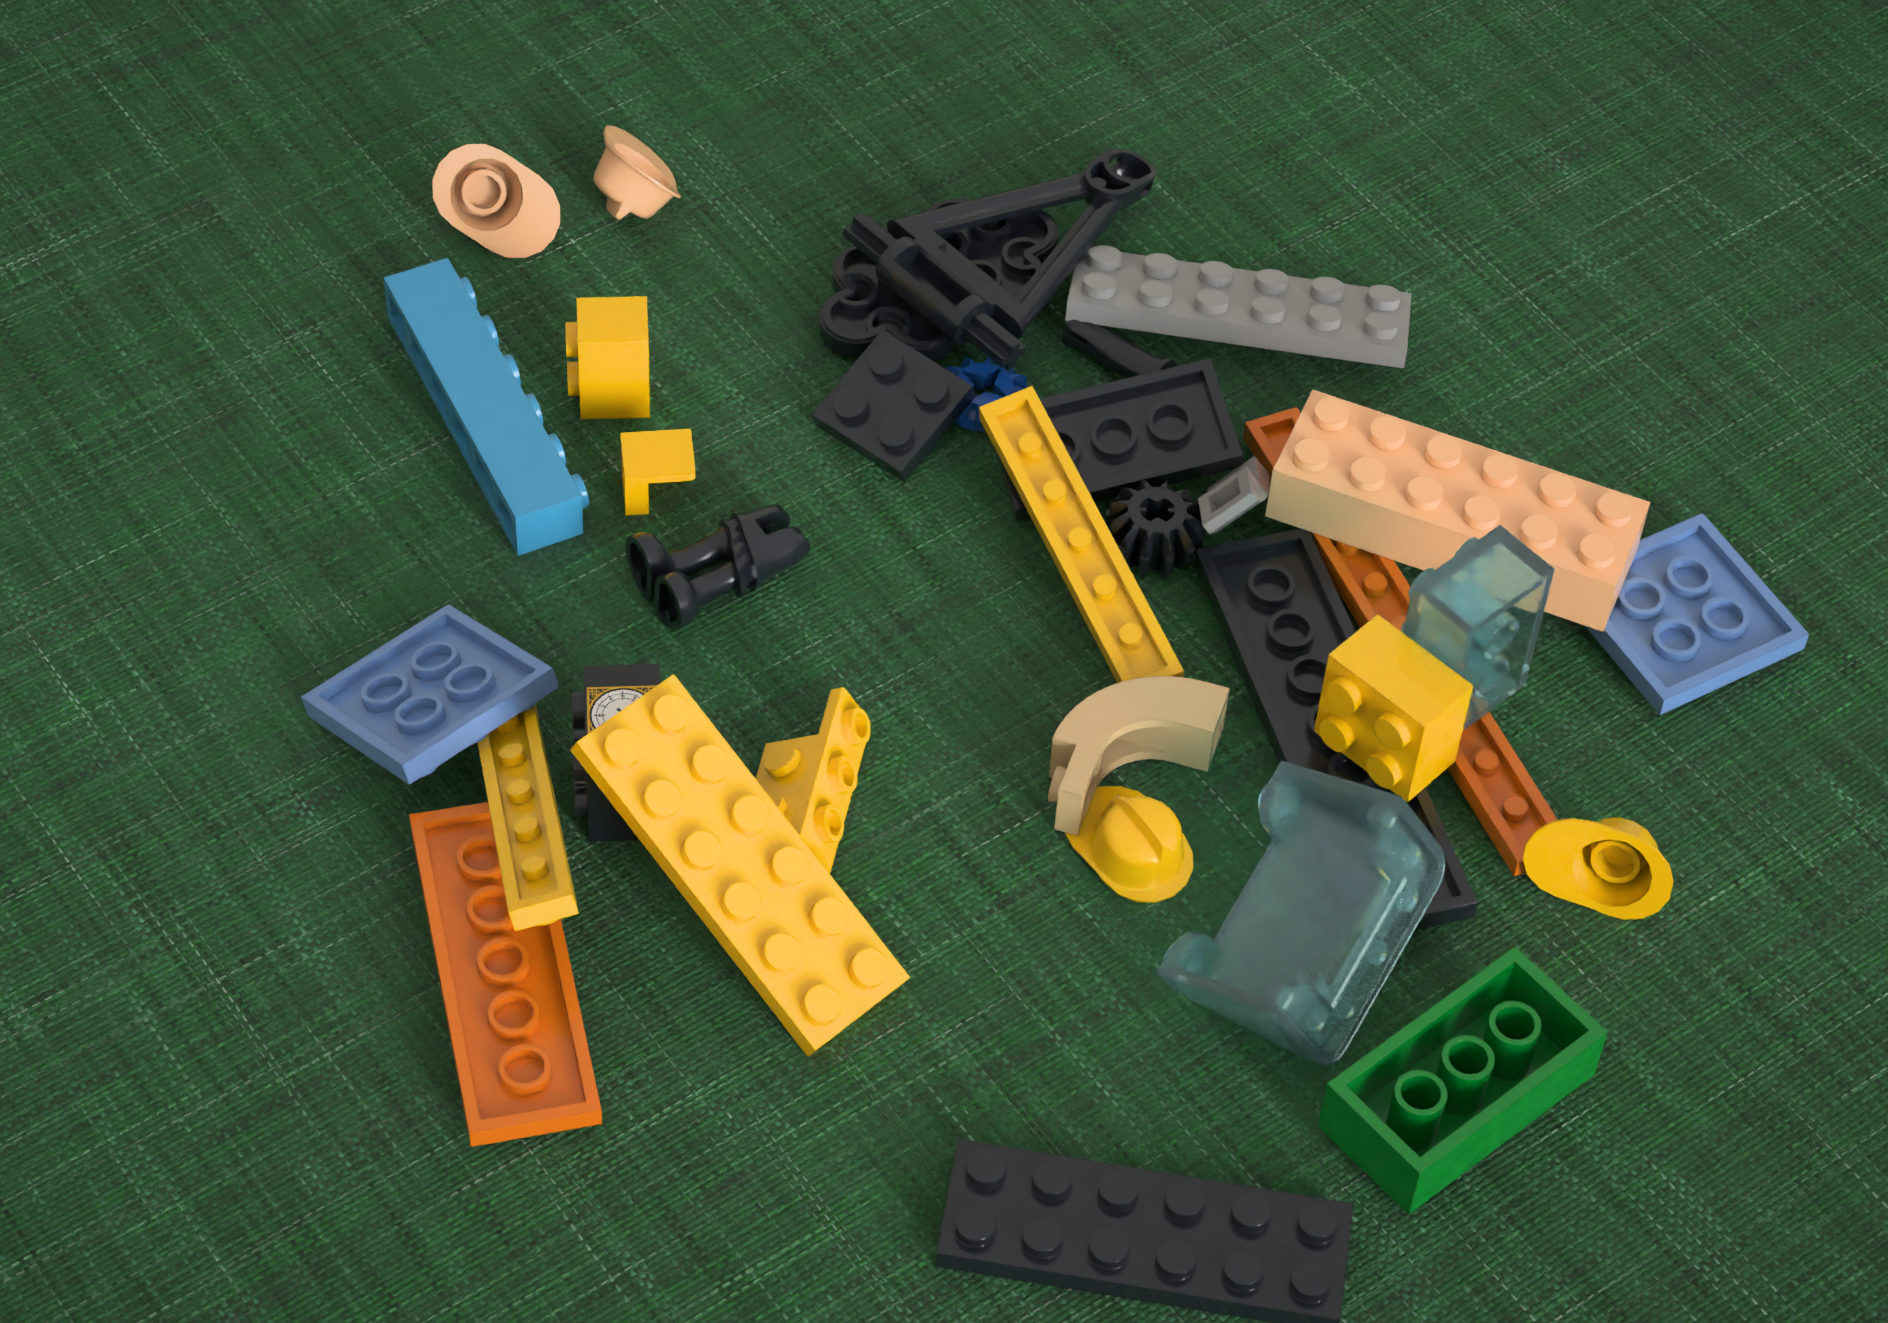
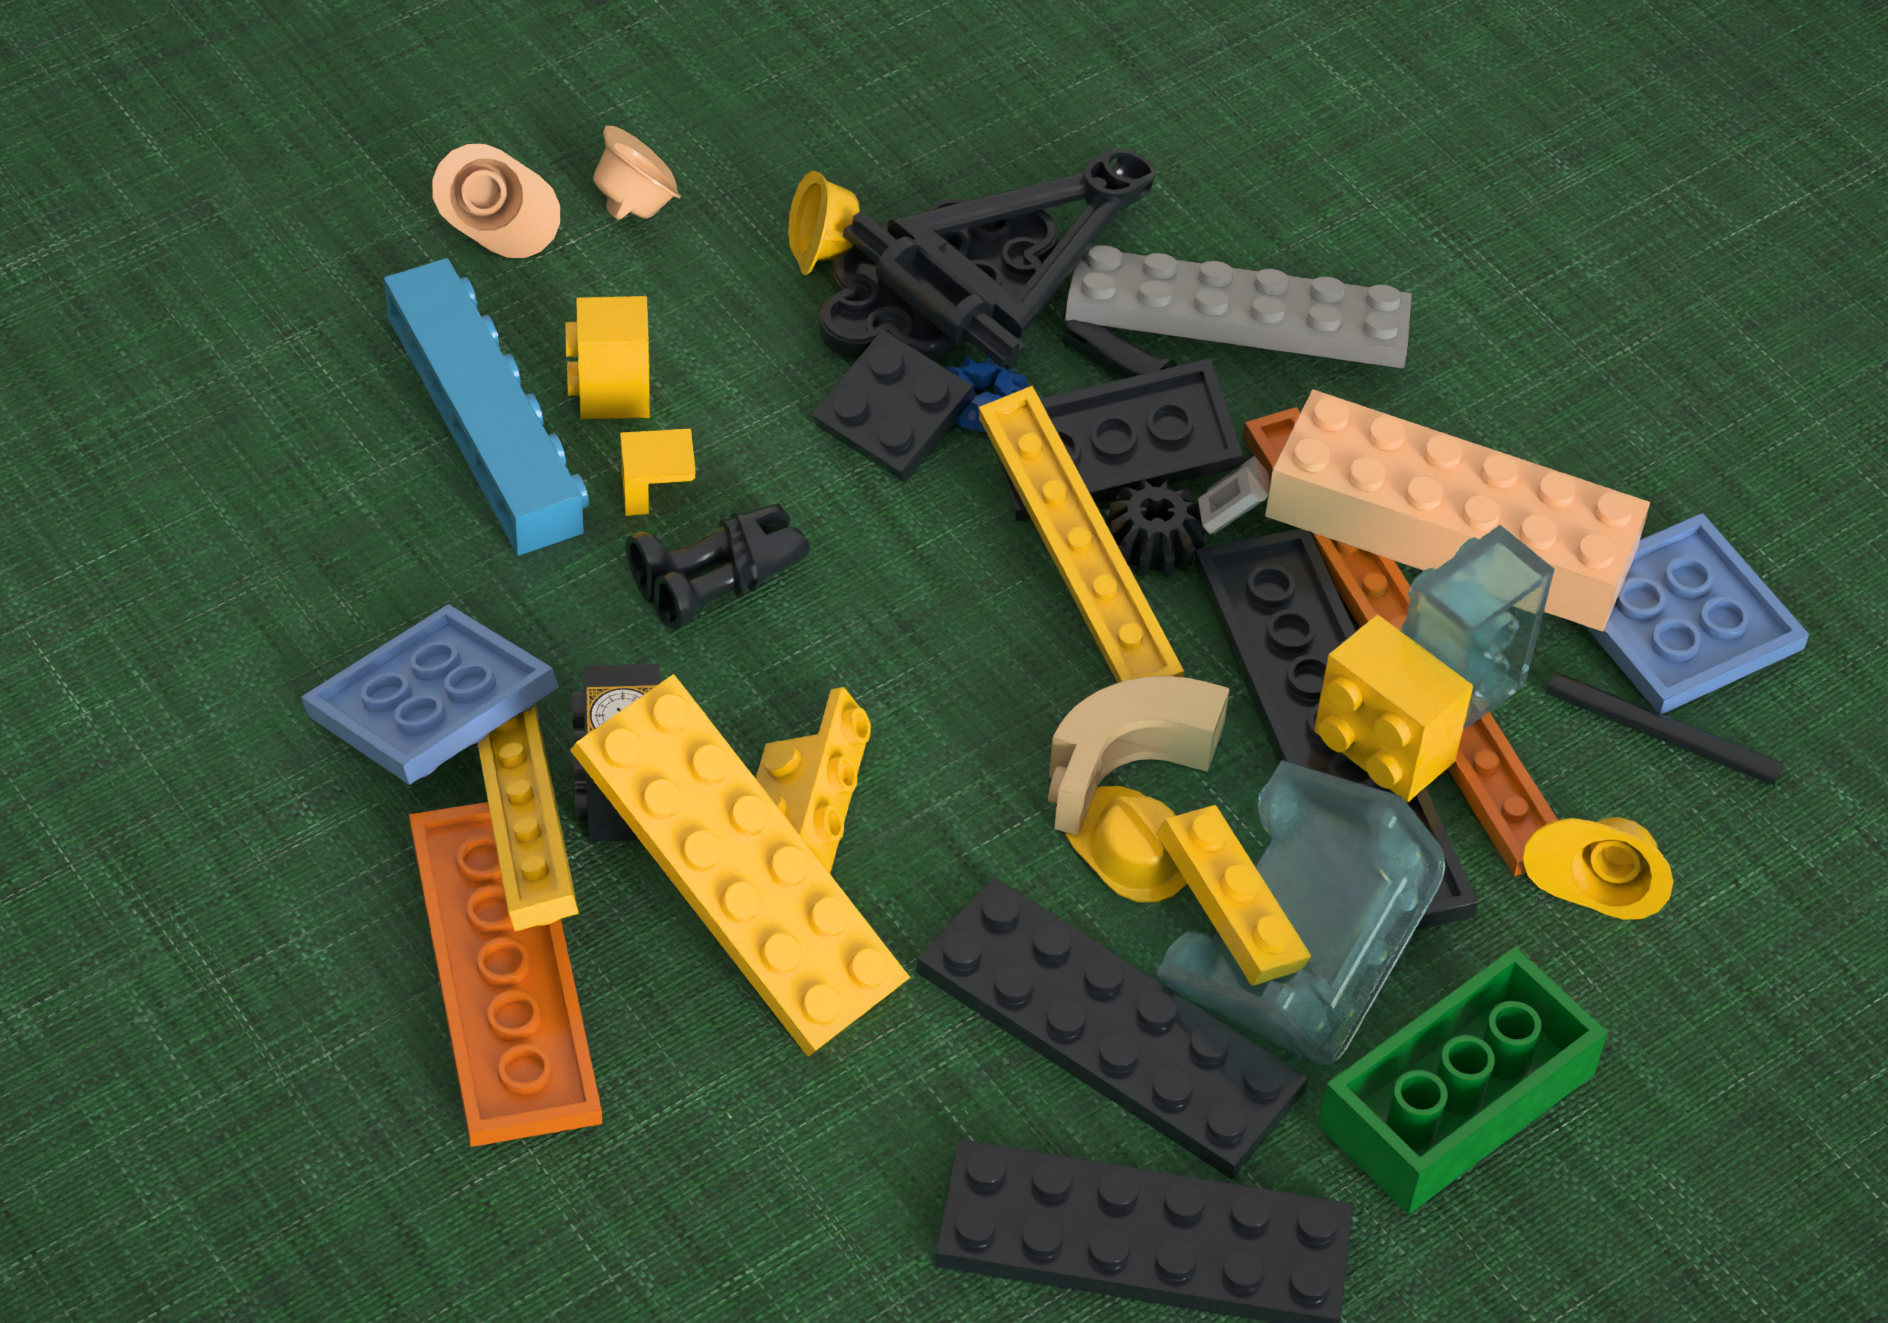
(818, 220): none -> yellow piece
(1112, 1027): none -> black plate
(1233, 895): none -> yellow plate
(1665, 728): none -> black piece

